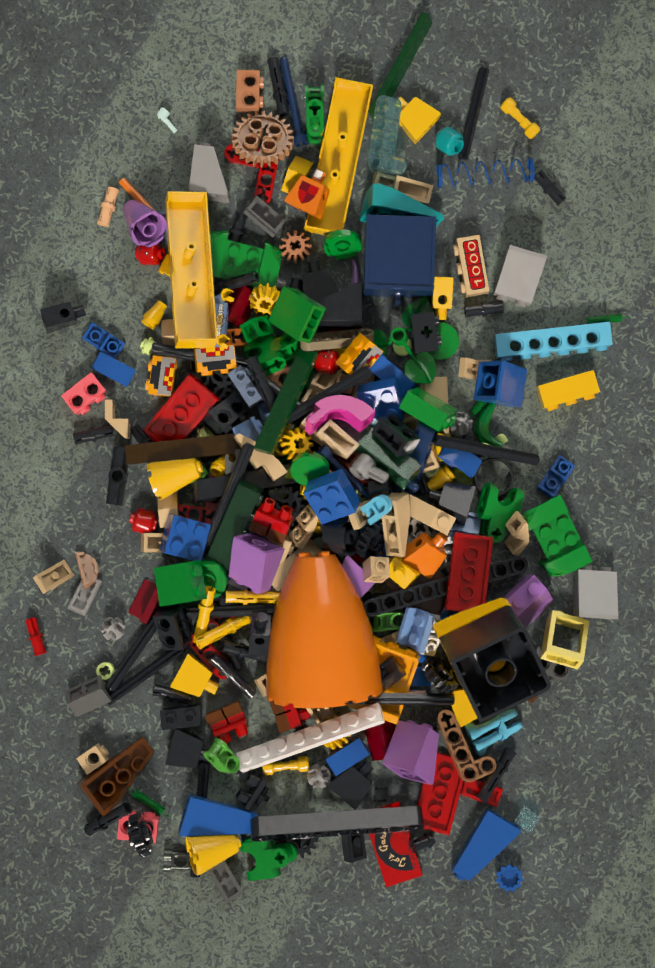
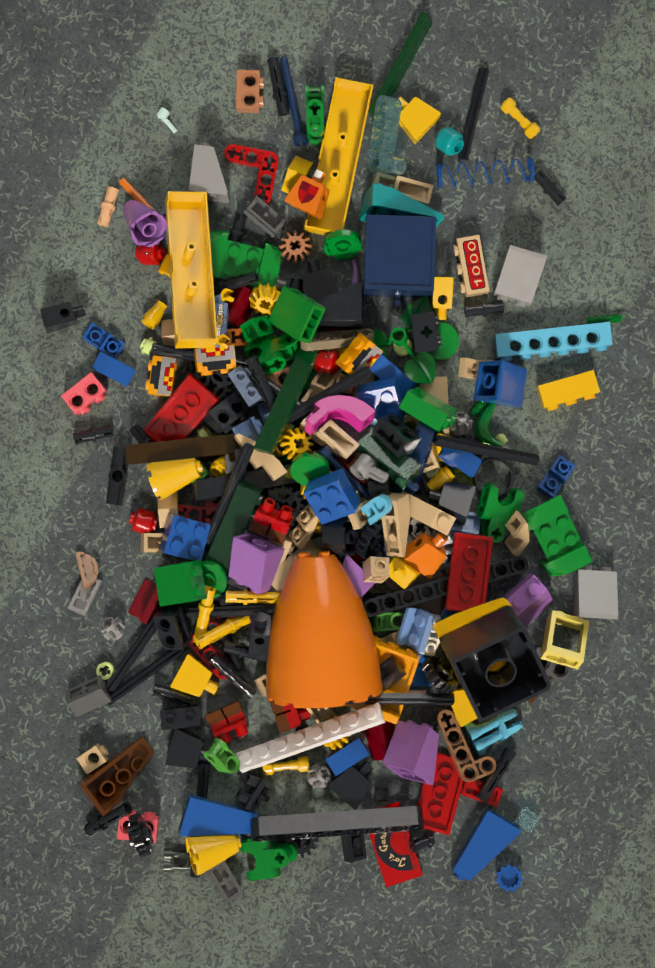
(35, 636): red axle -> none
(53, 576): tan slope -> none
(120, 425): tan slope -> none
(148, 802): green piece -> none
(250, 133): medium nougat gear -> none

